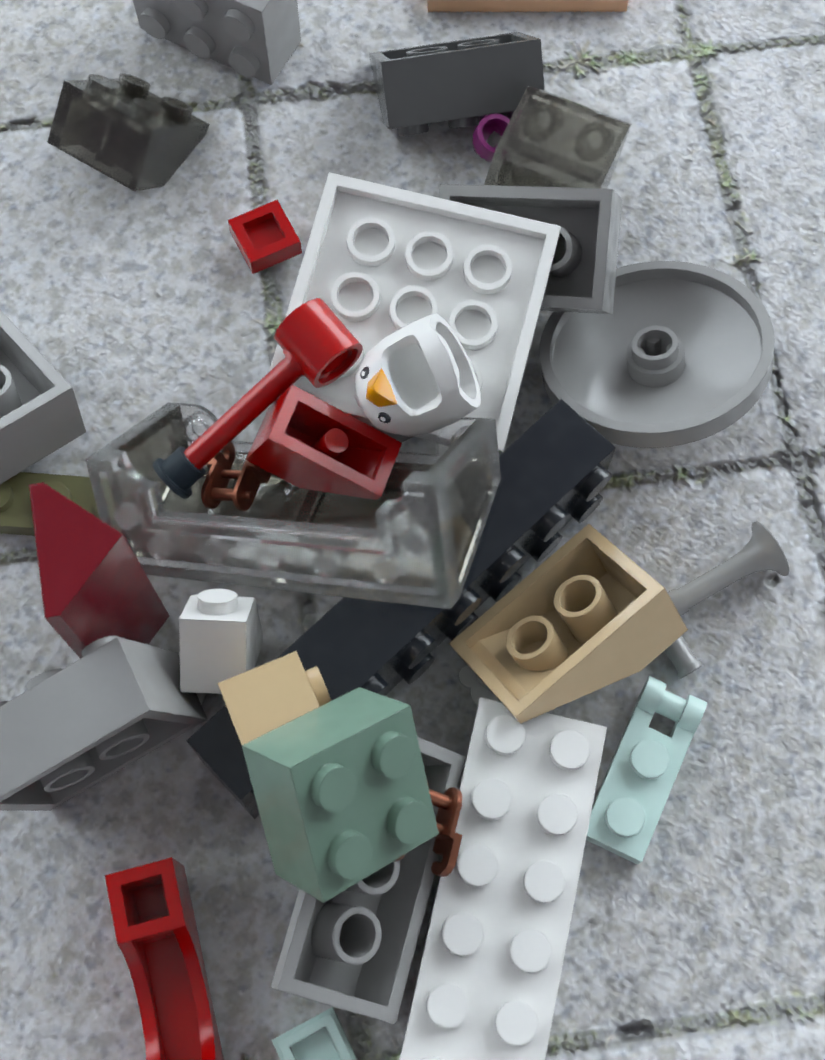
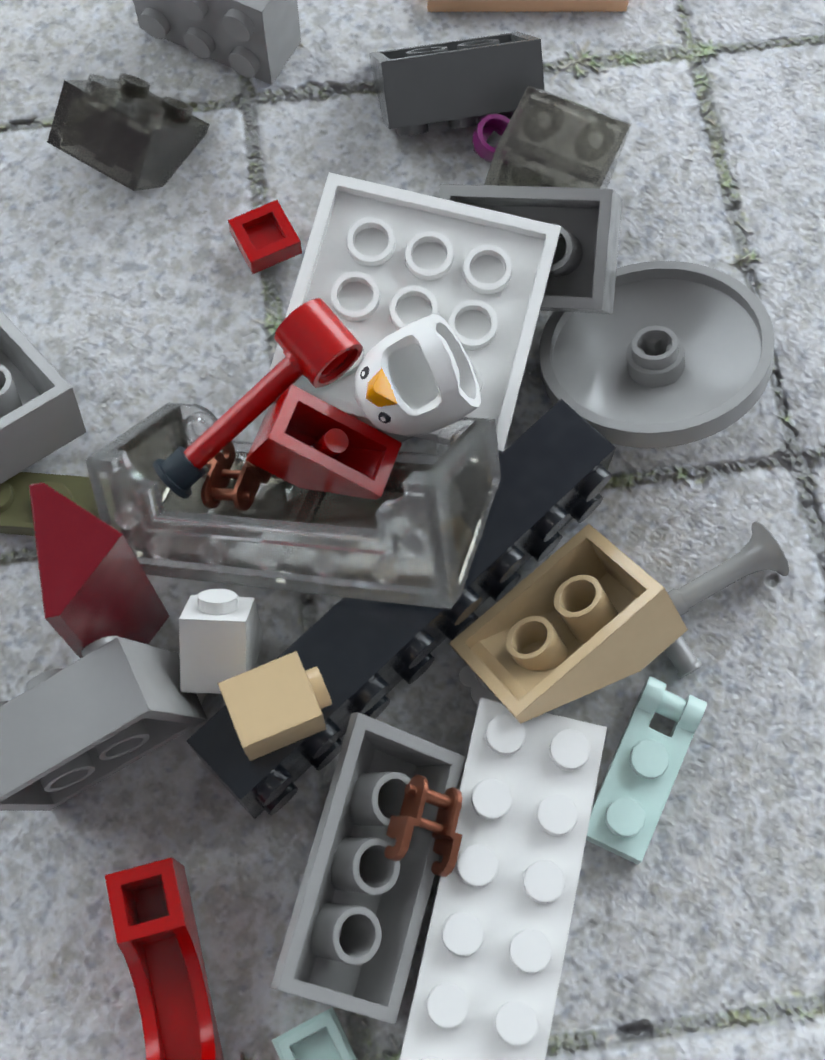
(341, 791): sand green brick -> none

